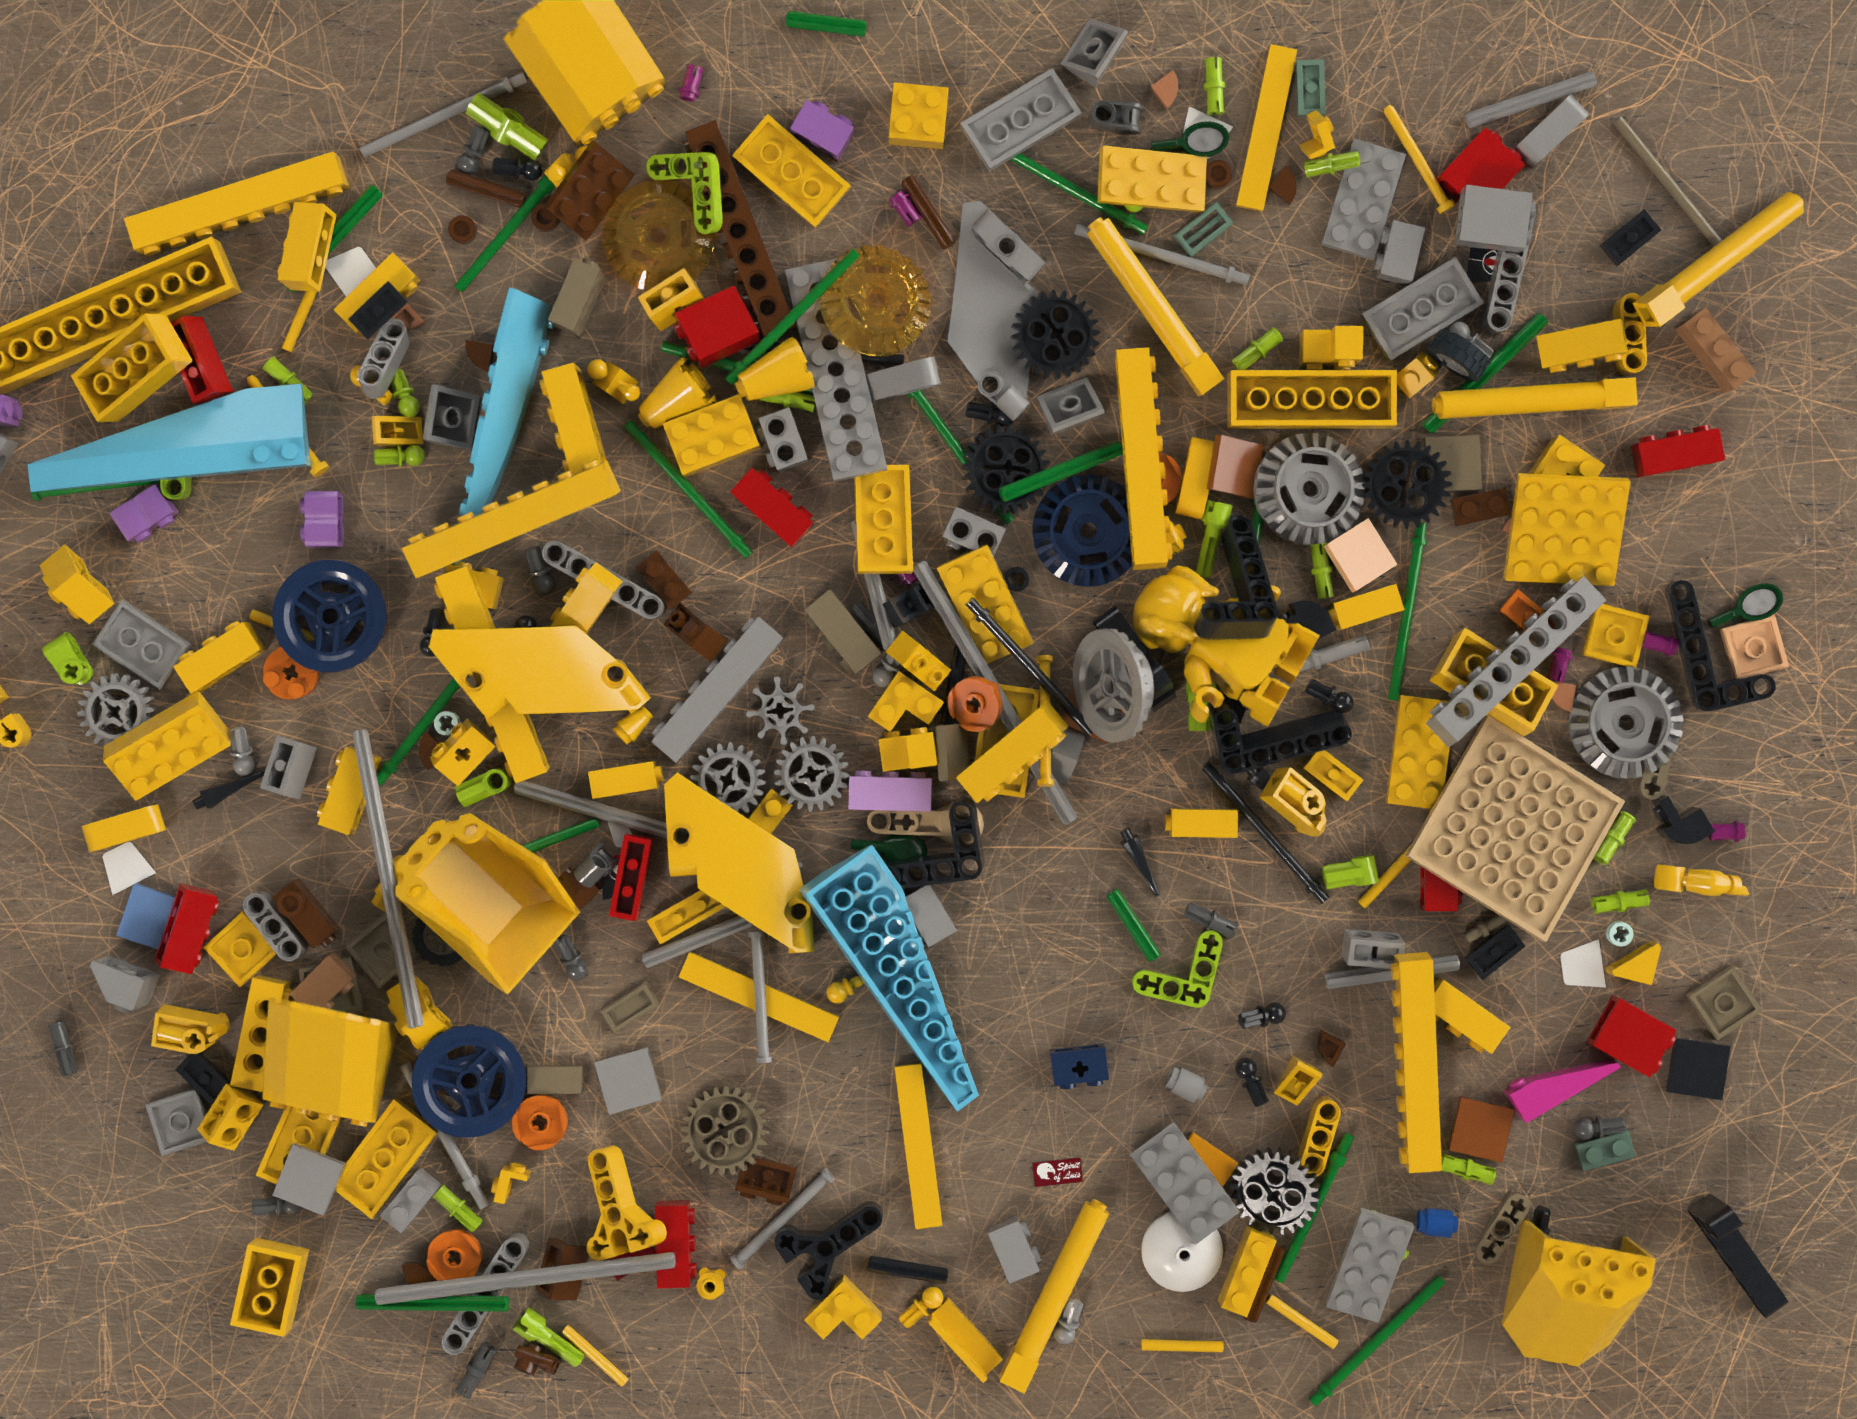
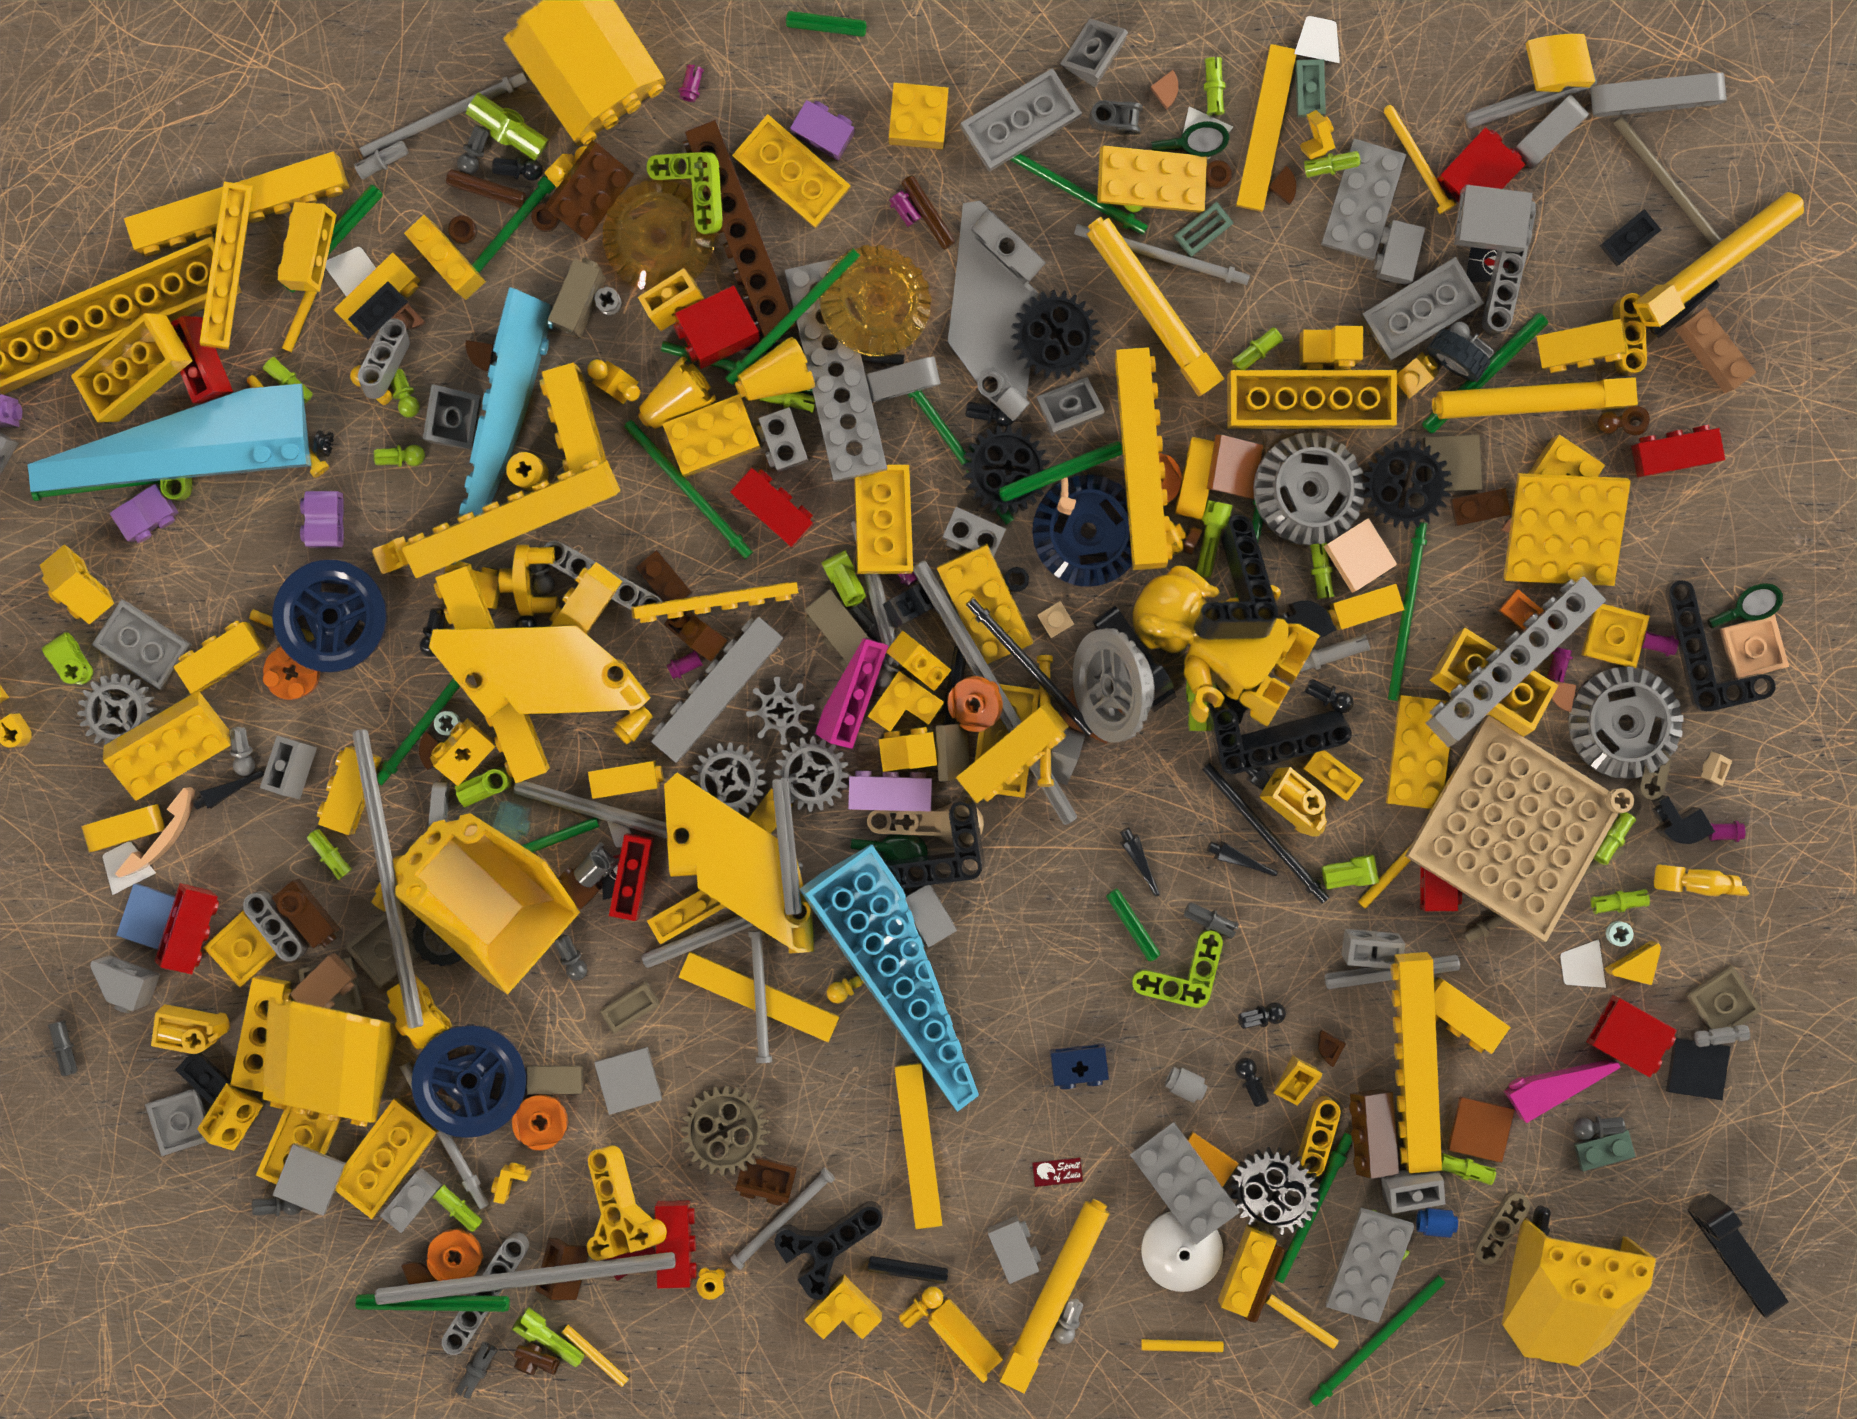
(181, 809): none -> light nougat slope
(226, 265): none -> yellow plate
(269, 1287): yellow brick -> none
(322, 443): none -> black bush
(329, 854): none -> lime axle
(381, 159): none -> light grey axle
(390, 555): none -> yellow bracket
(397, 430): yellow slope -> none
(439, 802): none -> light grey beam
(444, 257): none -> yellow brick
(512, 820): none -> clear light blue brick
(517, 580): none -> yellow connector
(519, 464): none -> yellow piece
(609, 309): none -> light grey bush
(684, 664): none -> magenta pin
(703, 603): none -> yellow plate
(786, 846): none -> light grey axle
(842, 574): none -> lime piece
(850, 698): none -> dark pink slope
(1055, 619): none -> tan plate
(1065, 504): none -> light nougat hand
(1192, 540): none -> reddish brown tile
(1202, 822): yellow brick -> none
(1226, 853): none -> black piece
(1319, 39): none -> white sticker
(1374, 1133): none -> brick
(1413, 1190): none -> light grey brick
(1494, 951): black plate -> none
(1560, 62): none -> yellow slope
(1610, 422): none -> reddish brown plate
(1623, 793): none -> tan bush
(1658, 94): none -> light grey beam
(1689, 306): none -> black axle
(1716, 768): none -> tan plate
(1722, 1035): none -> light grey axle

